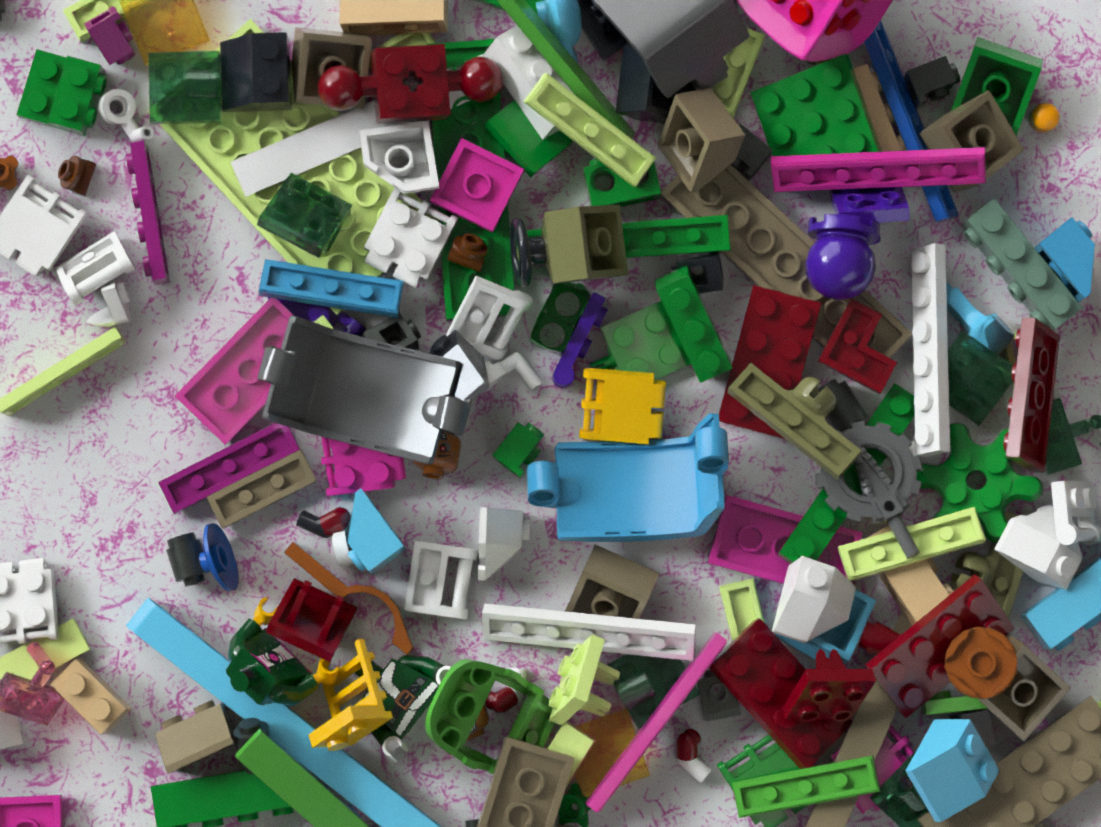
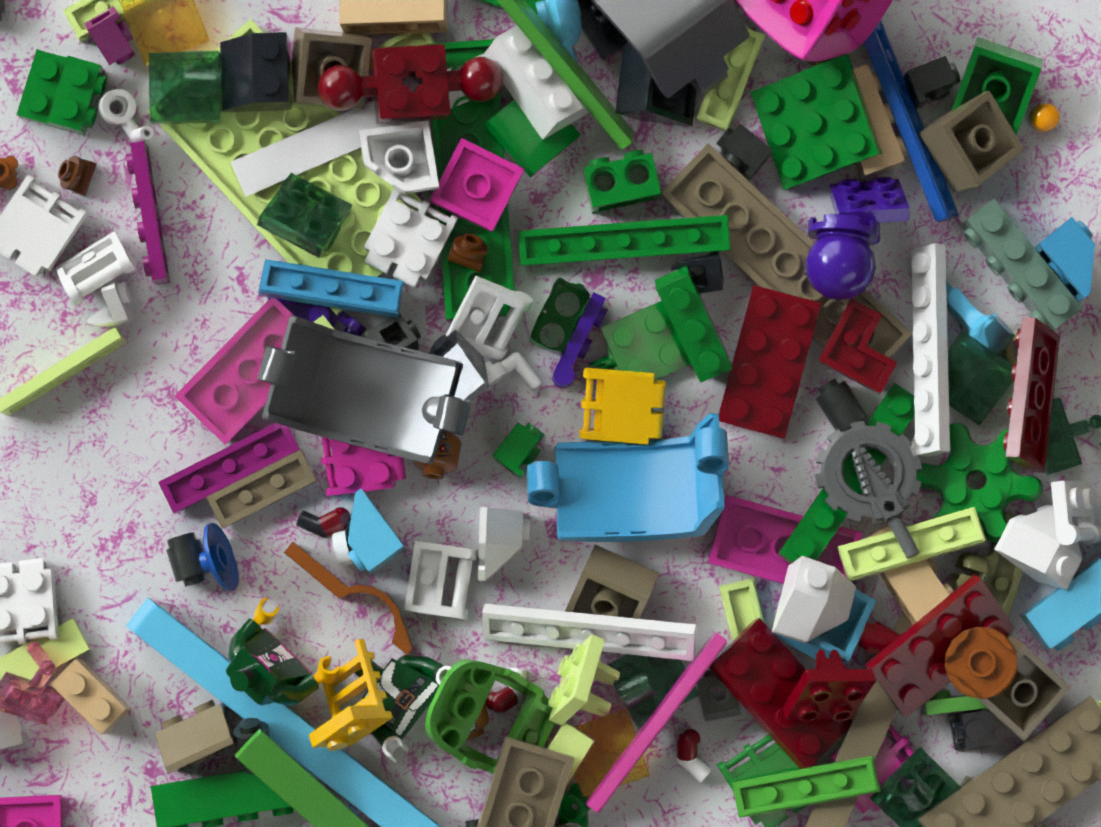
(311, 619): dark red plate -> none
(574, 245): olive piece -> none
(589, 129): yellowish green tile -> none
(699, 137): dark tan slope -> none
(797, 417): olive plate -> none
(879, 169): dark pink tile -> none
(951, 767): medium azure slope -> none

